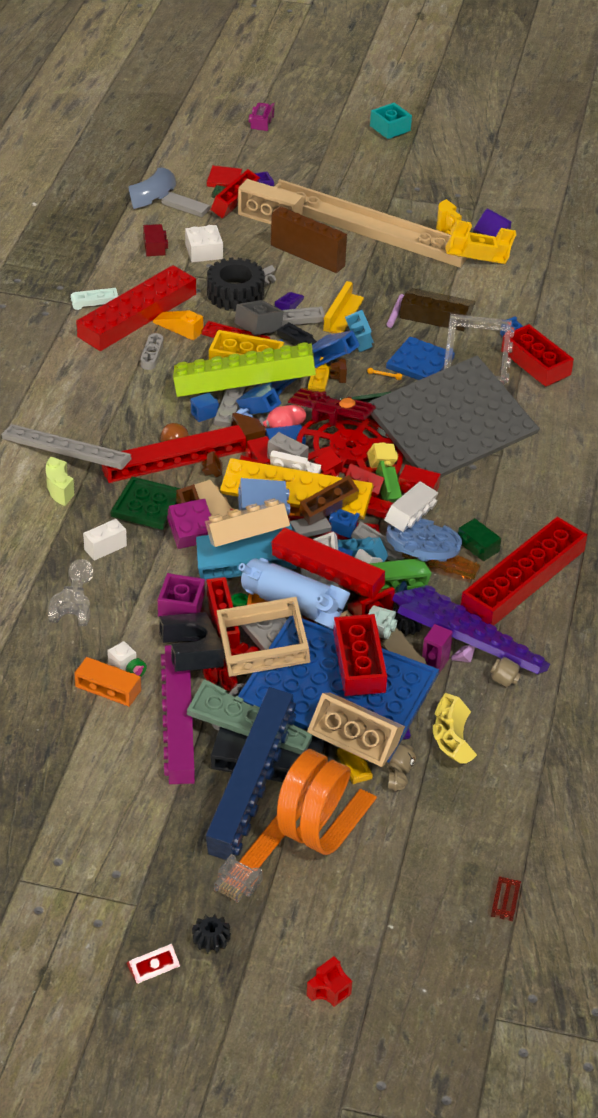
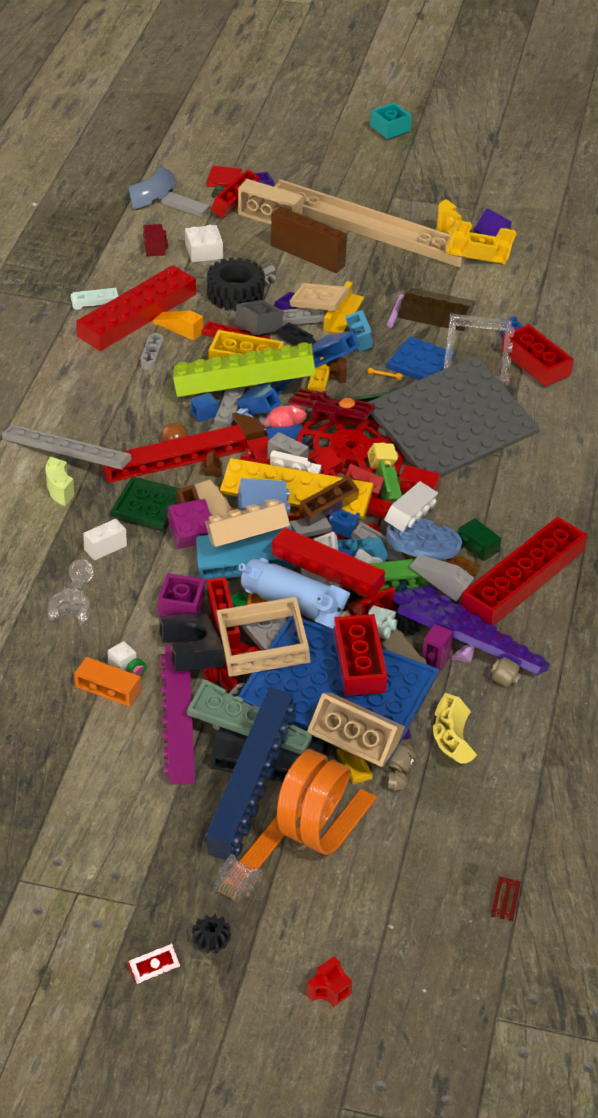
(261, 116): magenta window -> none
(319, 296): none -> tan plate
(443, 575): none -> light grey slope

